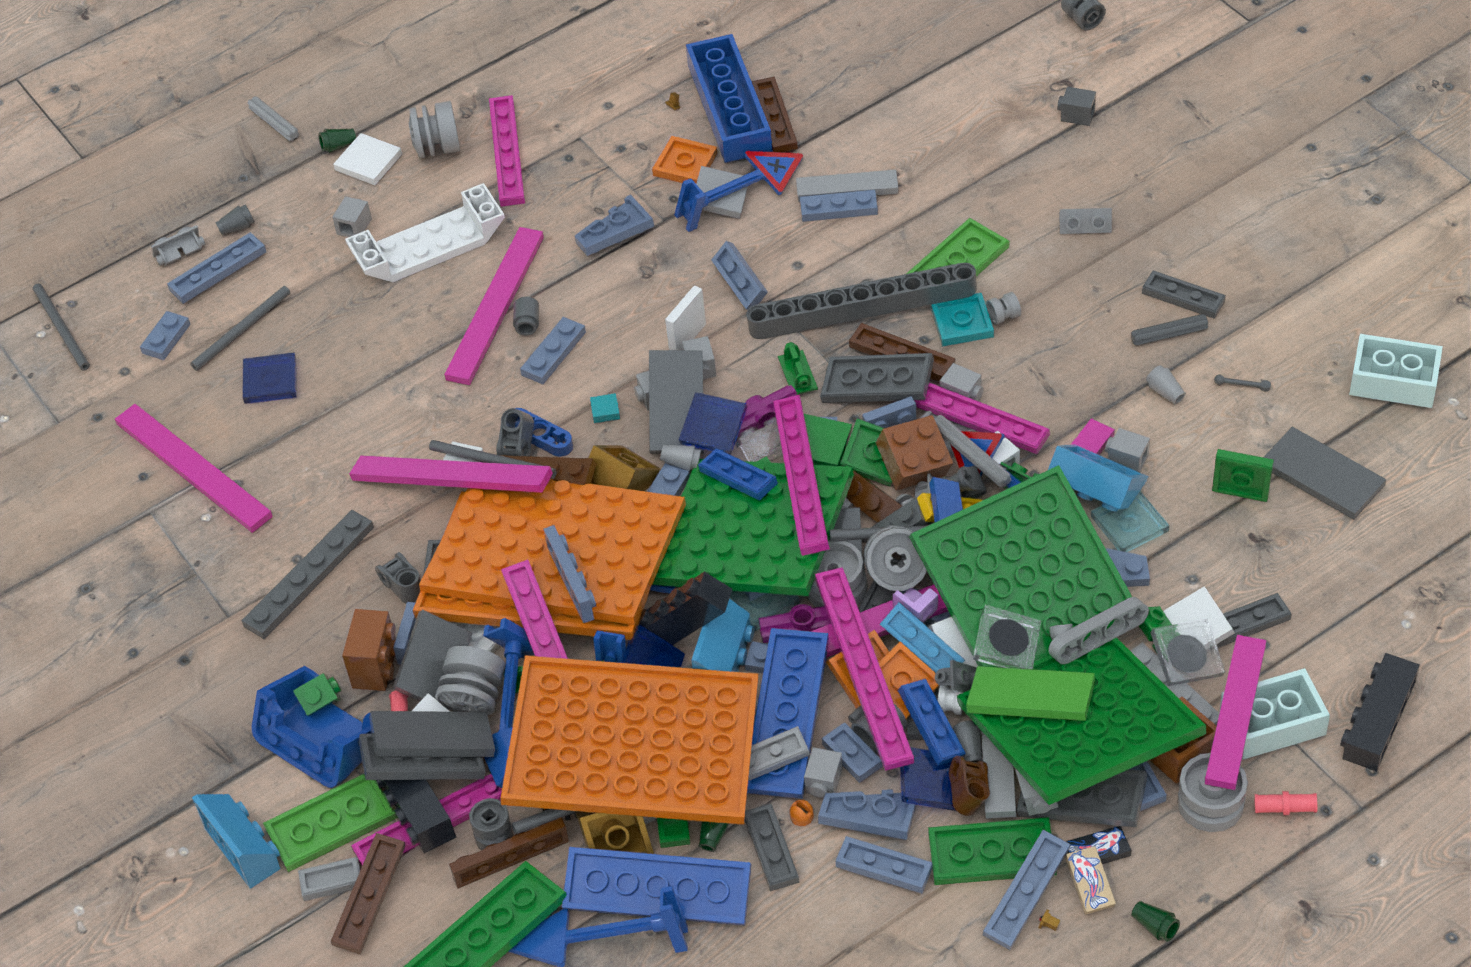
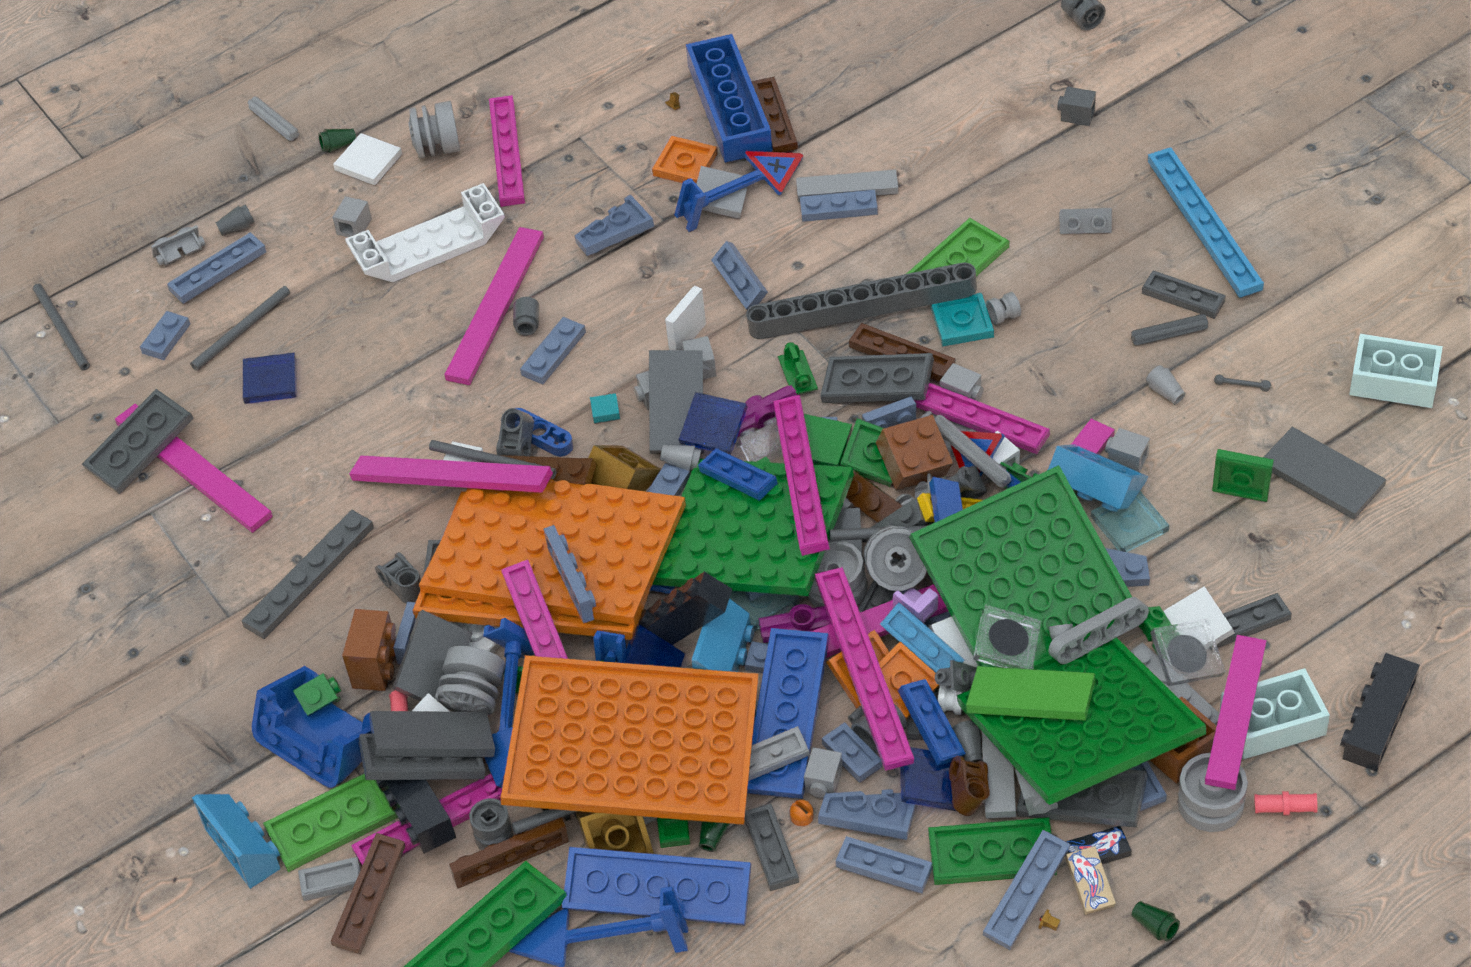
(137, 441): none -> dark grey tile
(1205, 222): none -> dark azure plate

